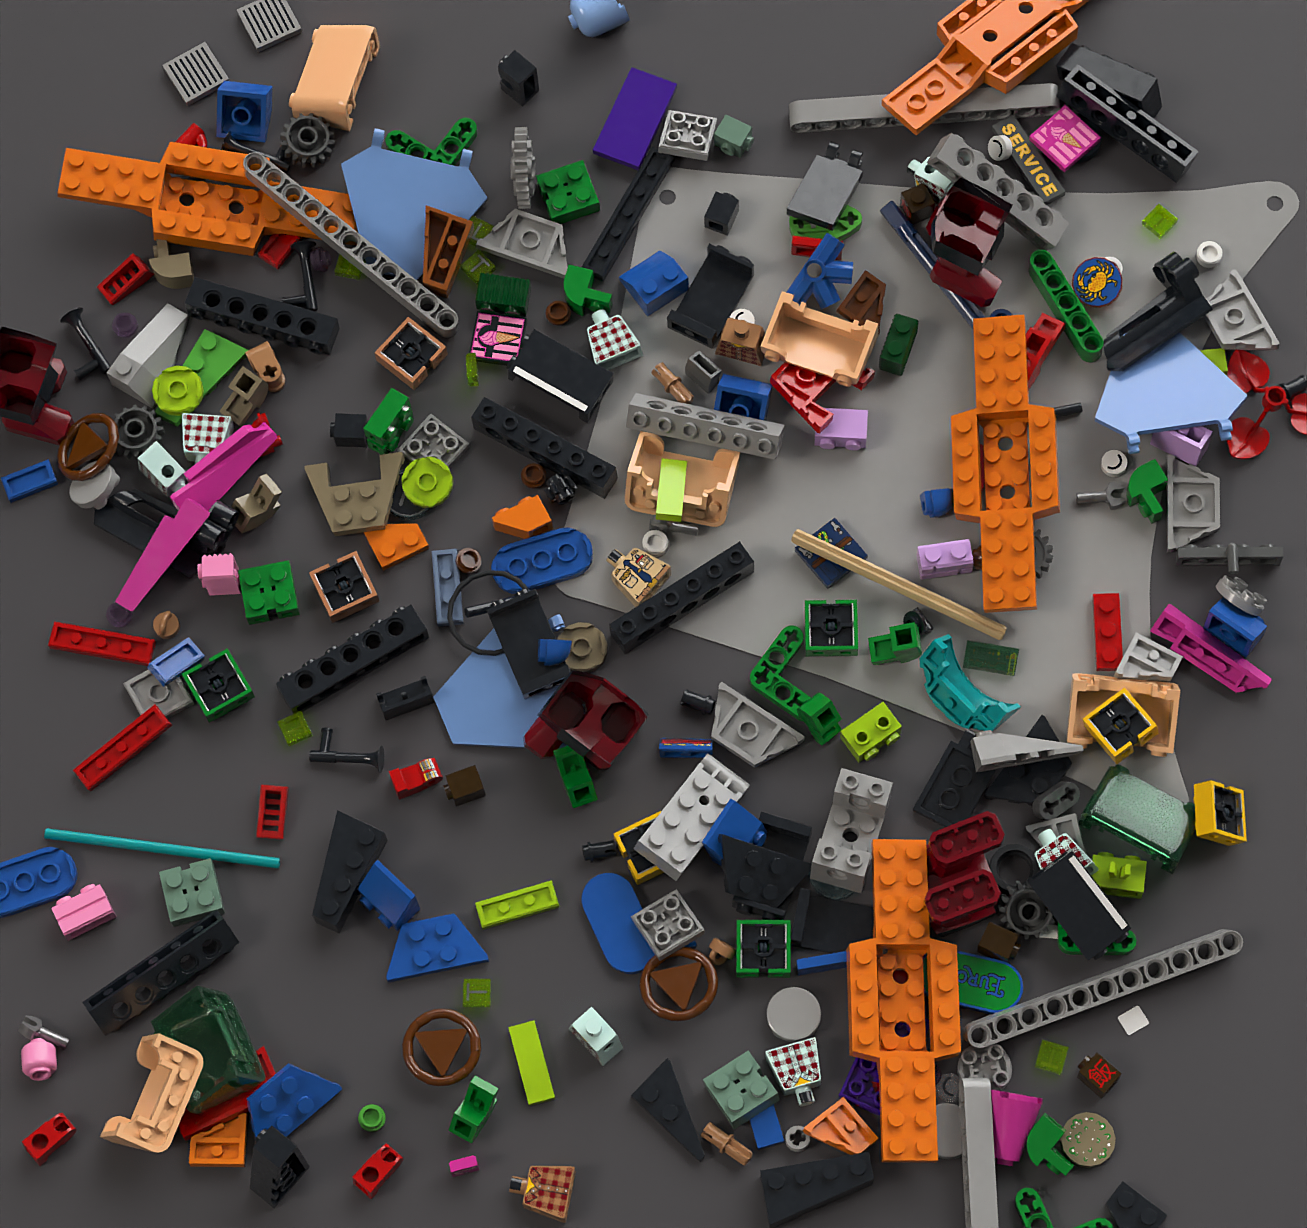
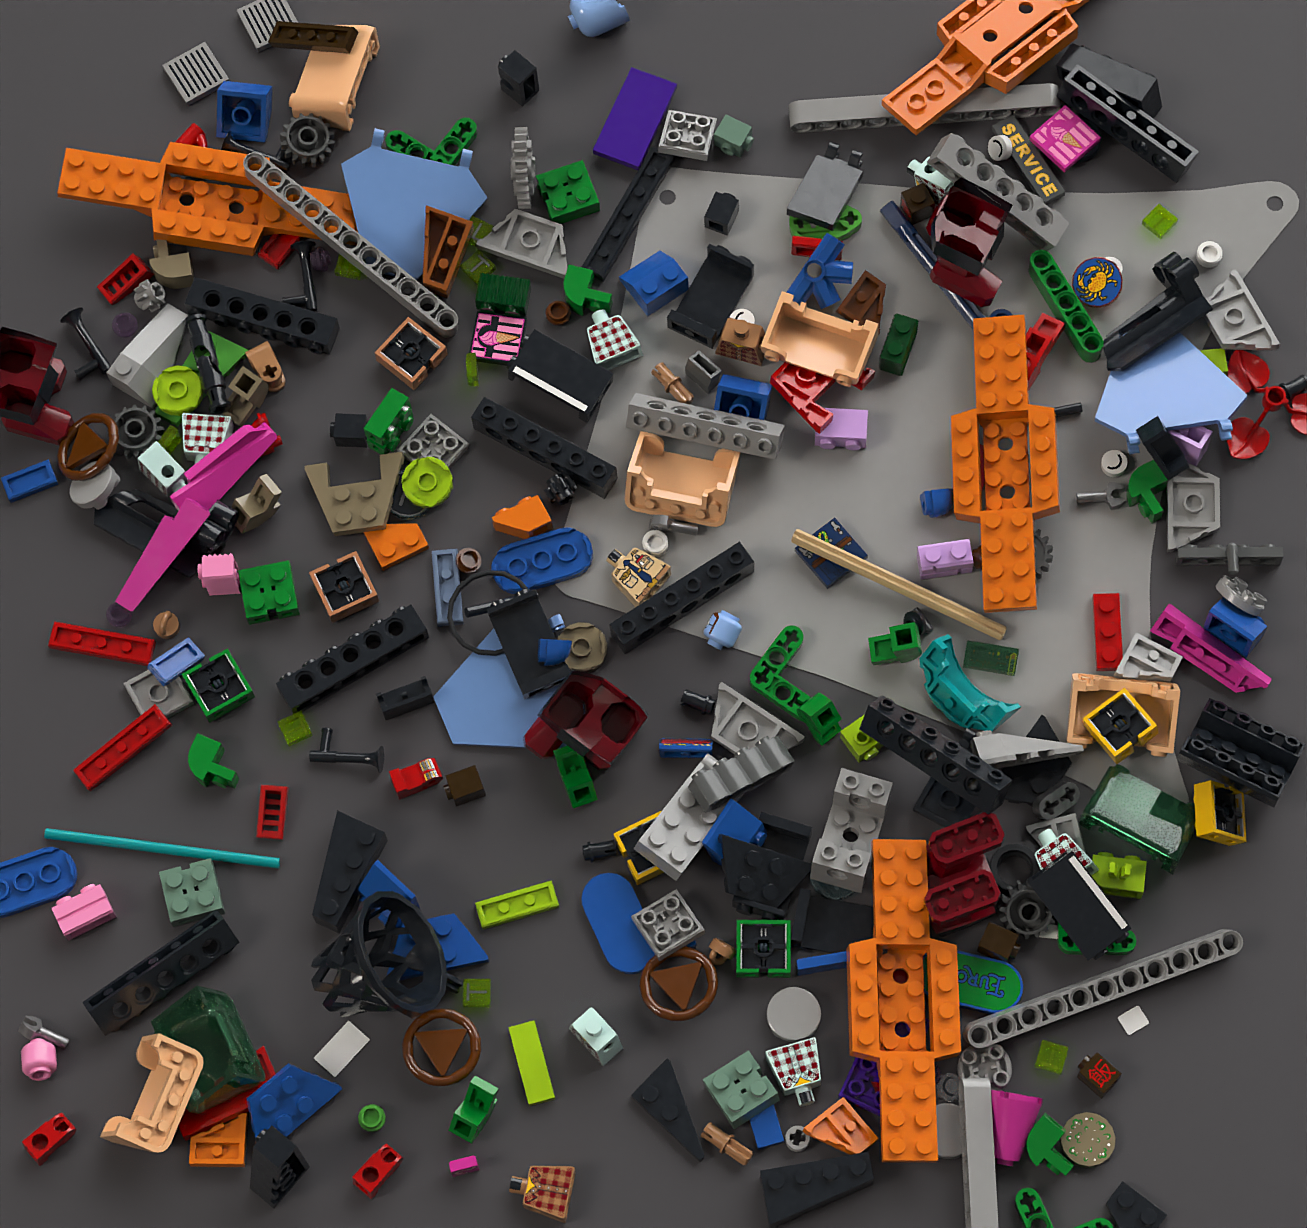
(149, 295): none -> light grey gear
(170, 439): none -> clear neon green tile
(204, 763): none -> green brick
(210, 375): none -> black piece
(313, 37): none -> dark brown plate
(341, 1048): none -> white sticker
(352, 957): none -> black piece
(533, 476): reddish brown plate -> none
(671, 490): tile -> none
(722, 630): none -> light blue head
(740, 774): none -> dark grey brick
(831, 617): piece -> none
(935, 754): none -> black brick
(1163, 448): none -> black panel
(1241, 752): none -> black slope

